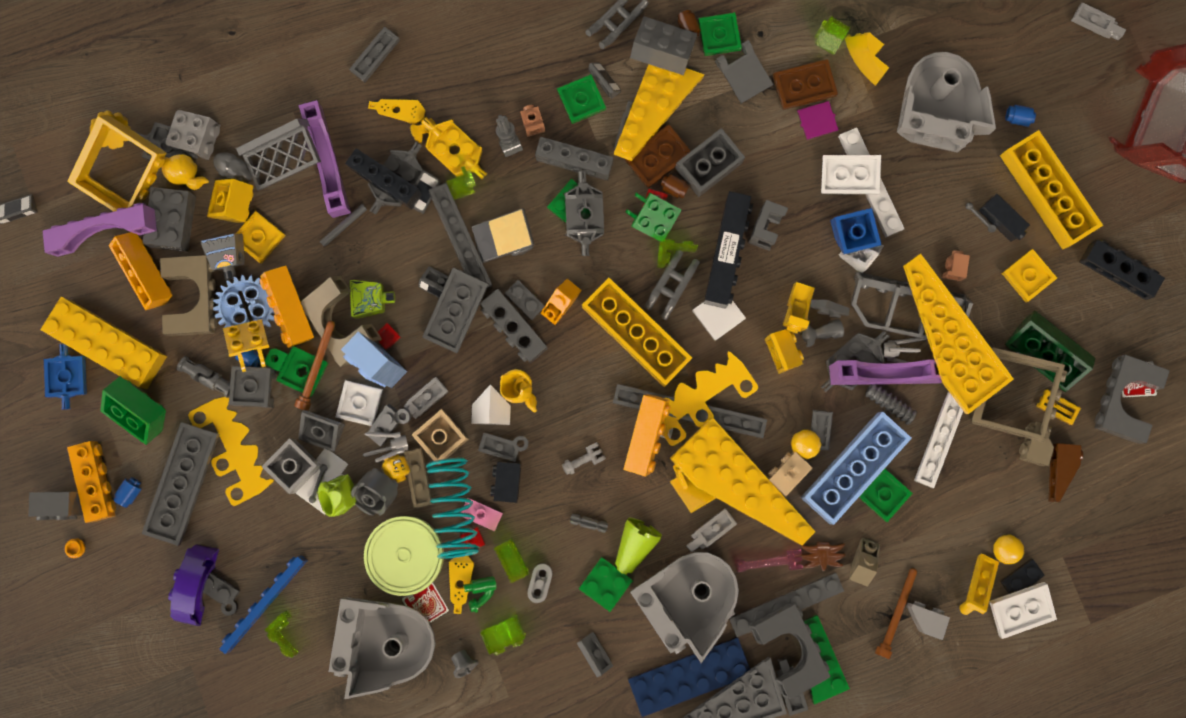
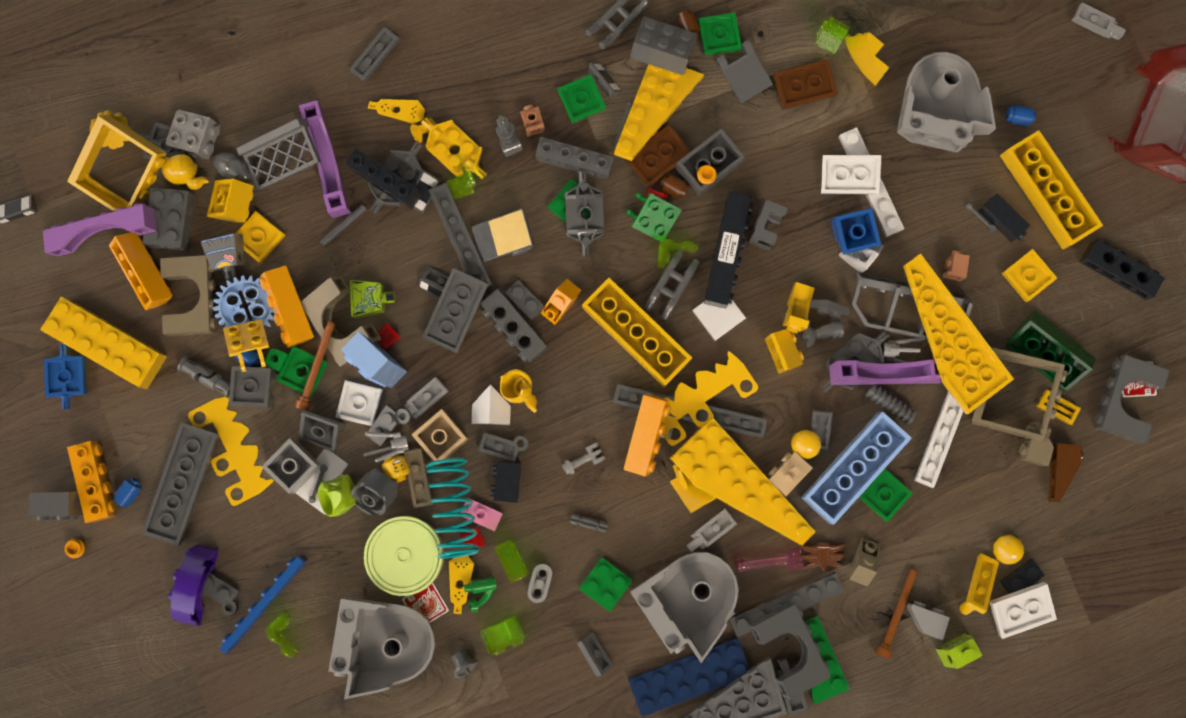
(133, 410): green brick -> none
(635, 544): lime cone -> none
(706, 174): none -> light orange plate
(817, 120): magenta piece -> none
(961, 651): none -> lime torso

